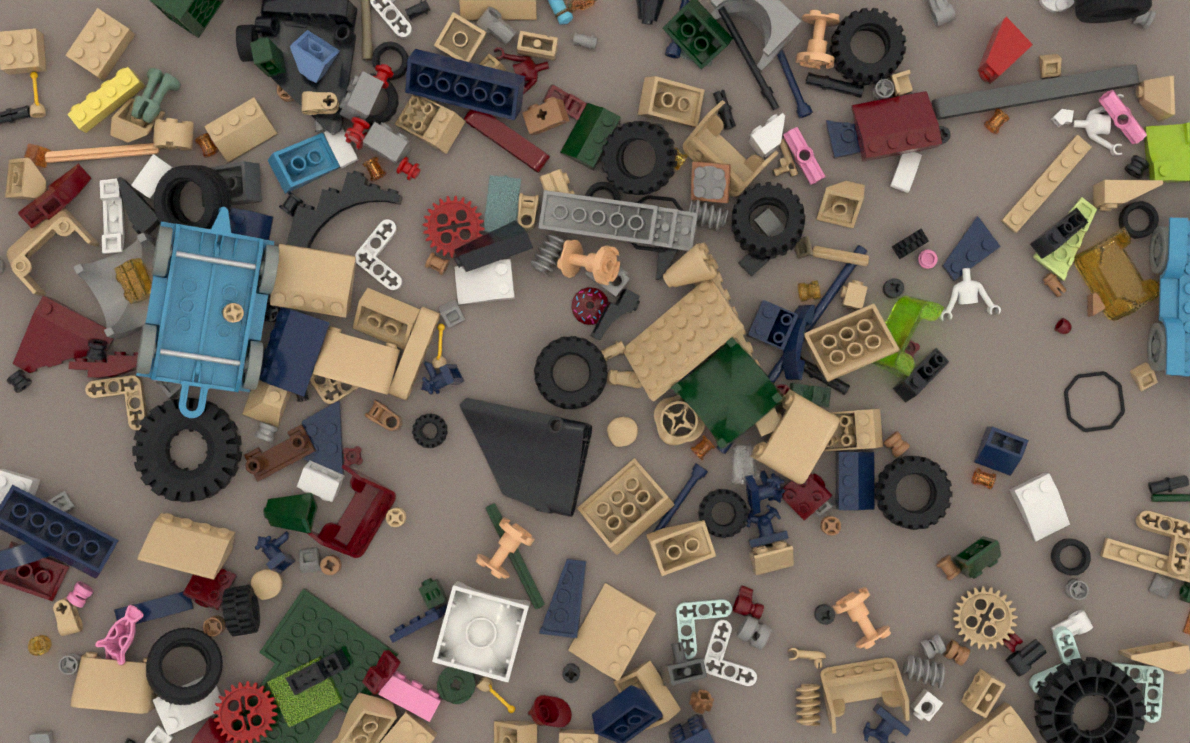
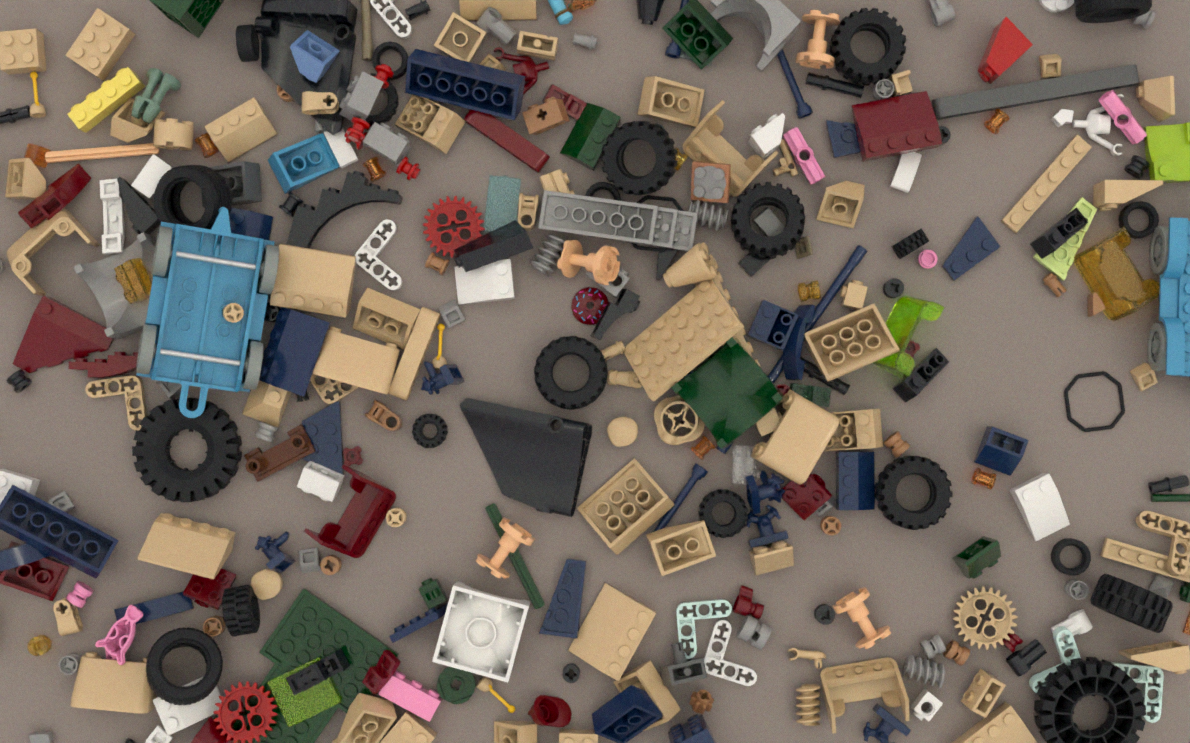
(97, 349): black wheel -> none
(267, 57): dark green brick -> none
(292, 512): dark green slope -> none
(725, 111): black pin -> none
(766, 92): black bar -> none
(841, 256): tan axle -> none
(948, 567): medium nougat bush -> none
(967, 294): white piece -> none
(1063, 326): dark red hinge -> none
(1131, 603): none -> black tyre

